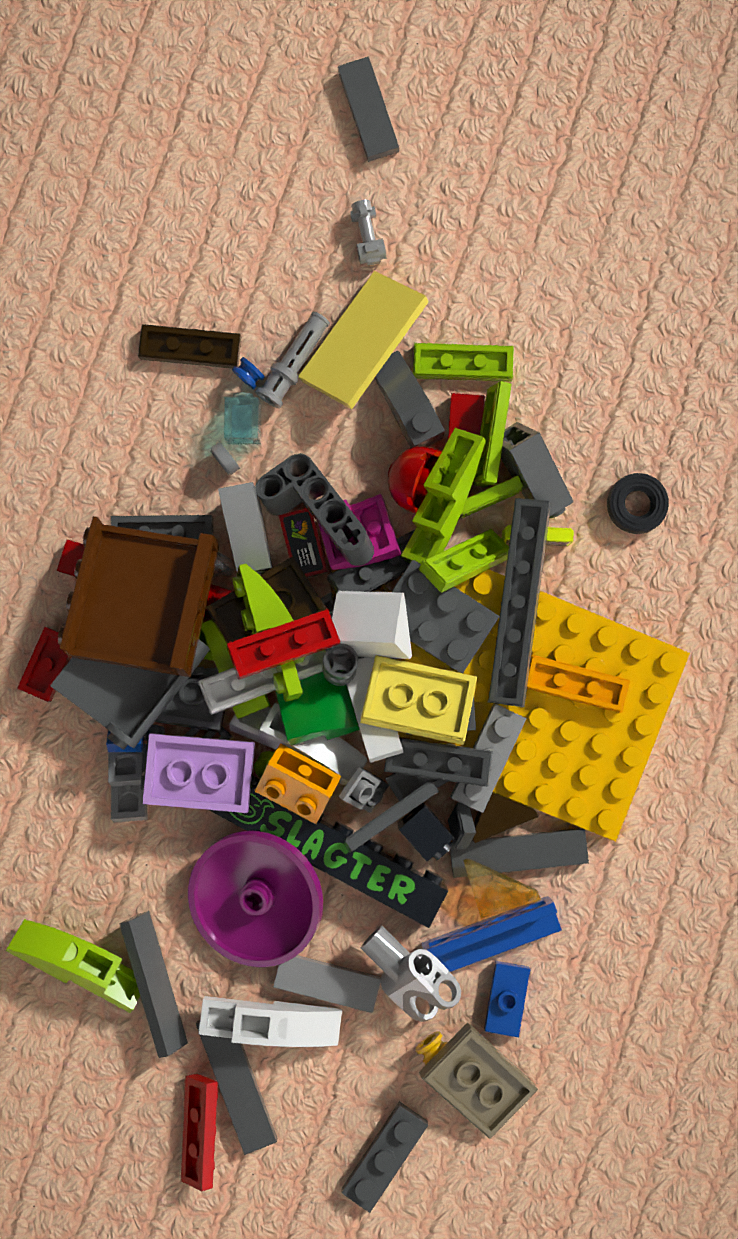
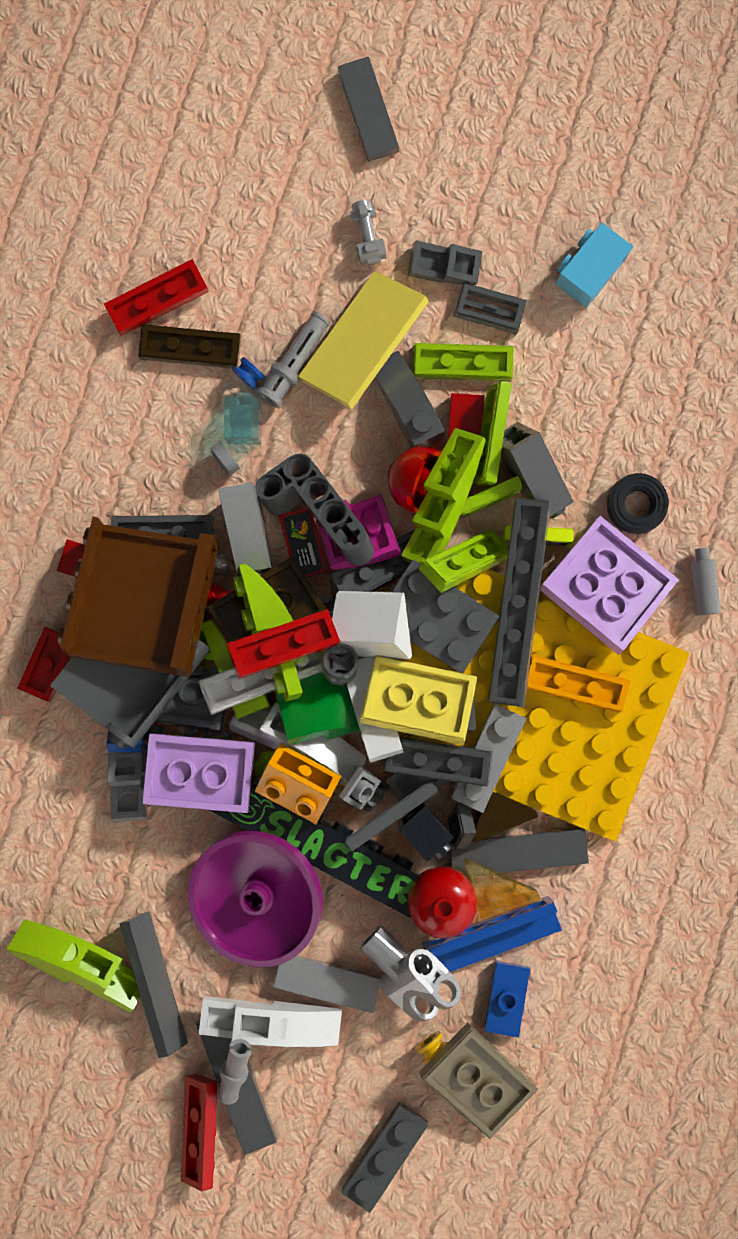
(156, 297): none -> red plate
(234, 1071): none -> light grey pin
(442, 902): none -> red cylinder
(445, 264): none -> dark grey slope
(491, 309): none -> dark grey tile
(593, 265): none -> medium azure brick
(609, 585): none -> lavender plate
(705, 583): none -> light grey cylinder

